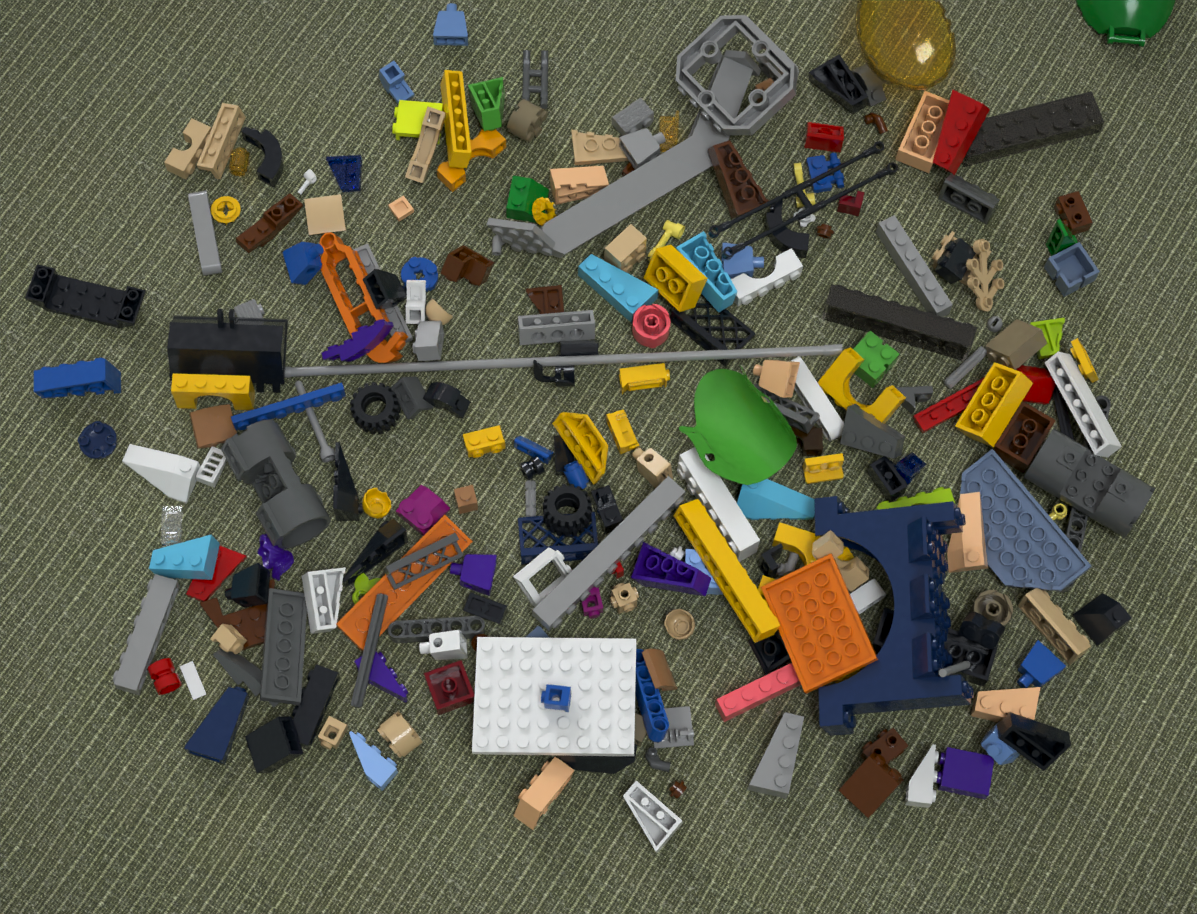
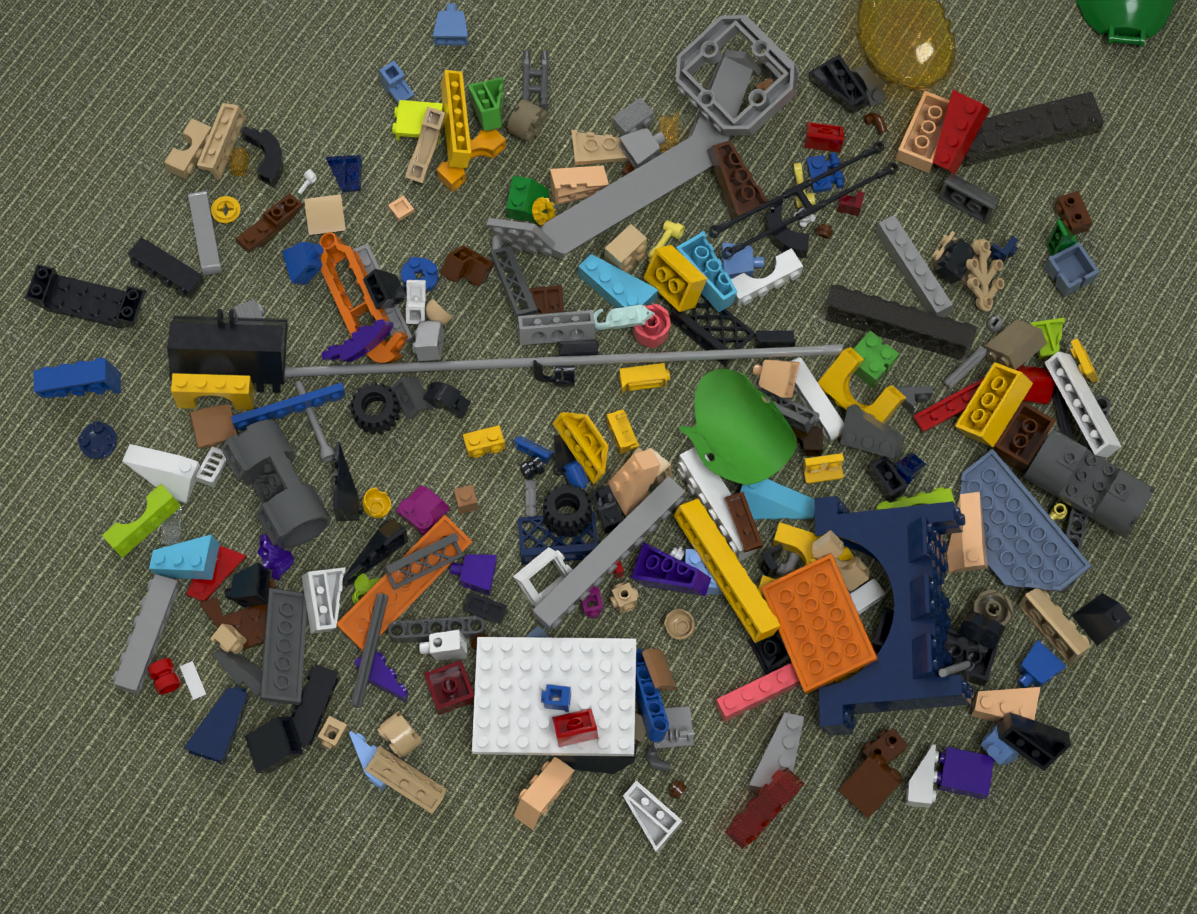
(127, 536): none -> lime arch
(165, 268): none -> black brick
(406, 779): none -> tan fence
(515, 278): none -> dark grey fence
(575, 727): none -> red slope
(624, 317): none -> light aqua plate
(633, 480): none -> light nougat wedge
(743, 522): none -> reddish brown plate
(764, 808): none -> clear red wedge
(775, 339): none -> black panel
(1002, 254): none -> dark blue bracket

